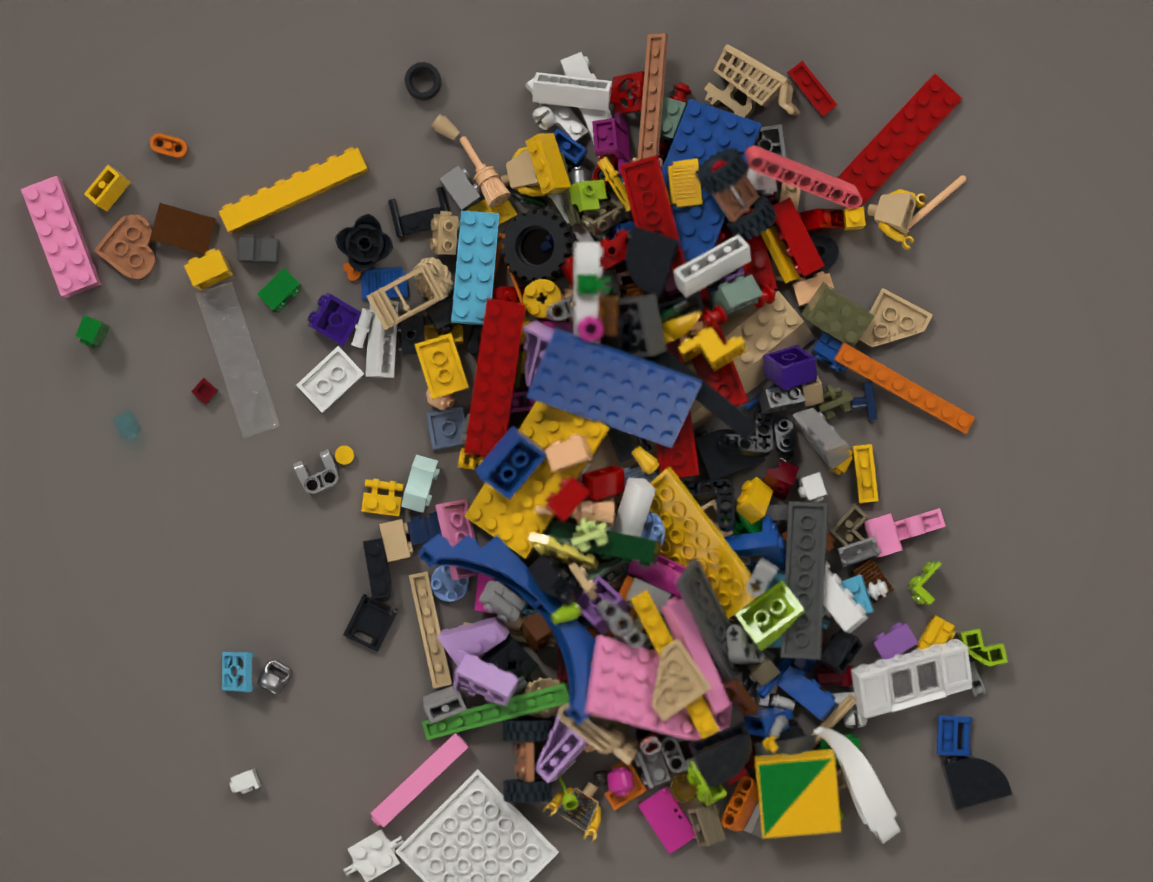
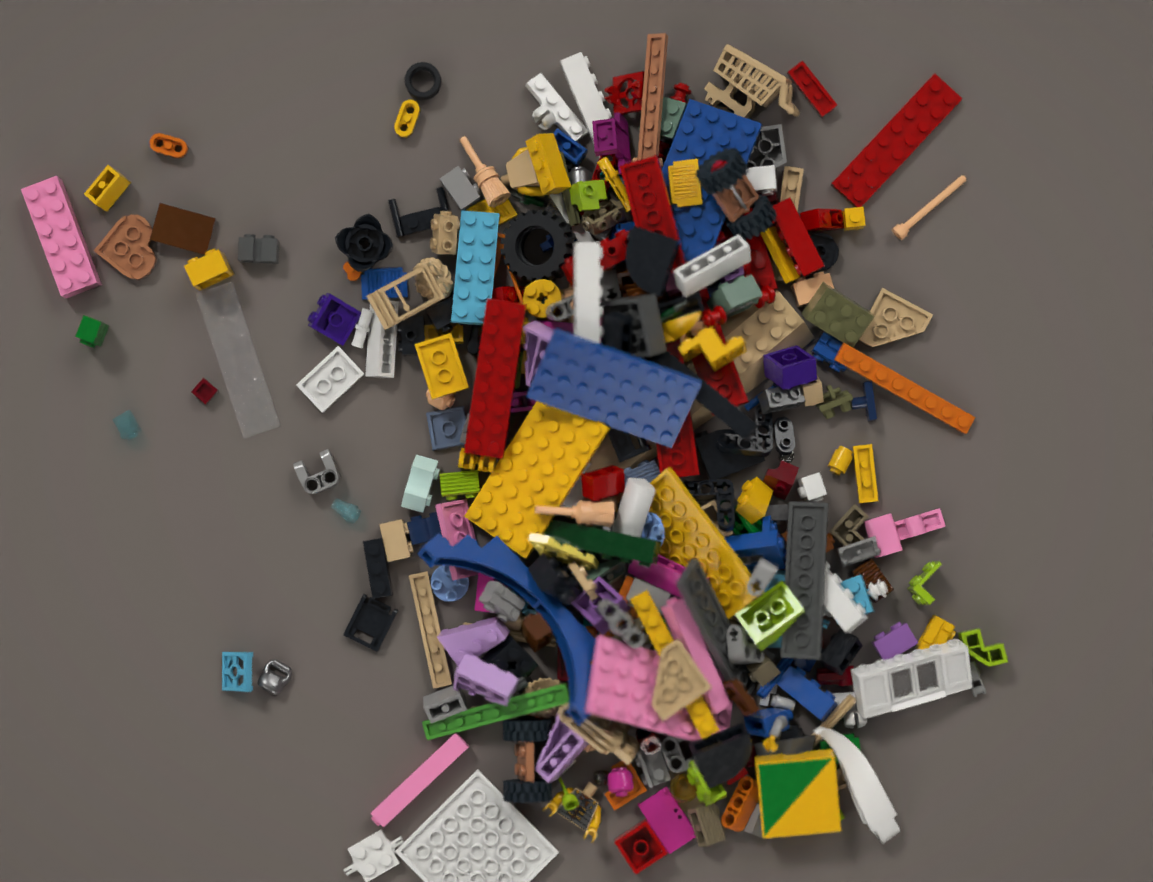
(244, 781): white brick -> none
(280, 290): green brick -> none
(293, 191): yellow brick -> none
(344, 455): yellow tile -> none
(347, 510): none -> clear light blue cone
(382, 504): yellow plate -> none
(406, 118): none -> yellow plate
(445, 127): tan cone -> none
(460, 483): none -> lime brick
(511, 462): blue brick -> none
(566, 498): red brick -> none
(566, 613): lime cone -> none
(569, 453): light nougat brick -> none
(572, 91): white brick -> none
(588, 531): yellowish green hips -> none
(589, 284): green plate -> none
(590, 328): dark pink head -> none
(608, 314): clear orange tile -> none
(640, 846): none -> red brick
(645, 460): yellow cone -> none
(797, 171): coral beam -> none
(822, 437): light grey wedge -> none
(895, 214): tan torso -> none
(948, 733): blue plate -> none
(973, 781): black brick -> none

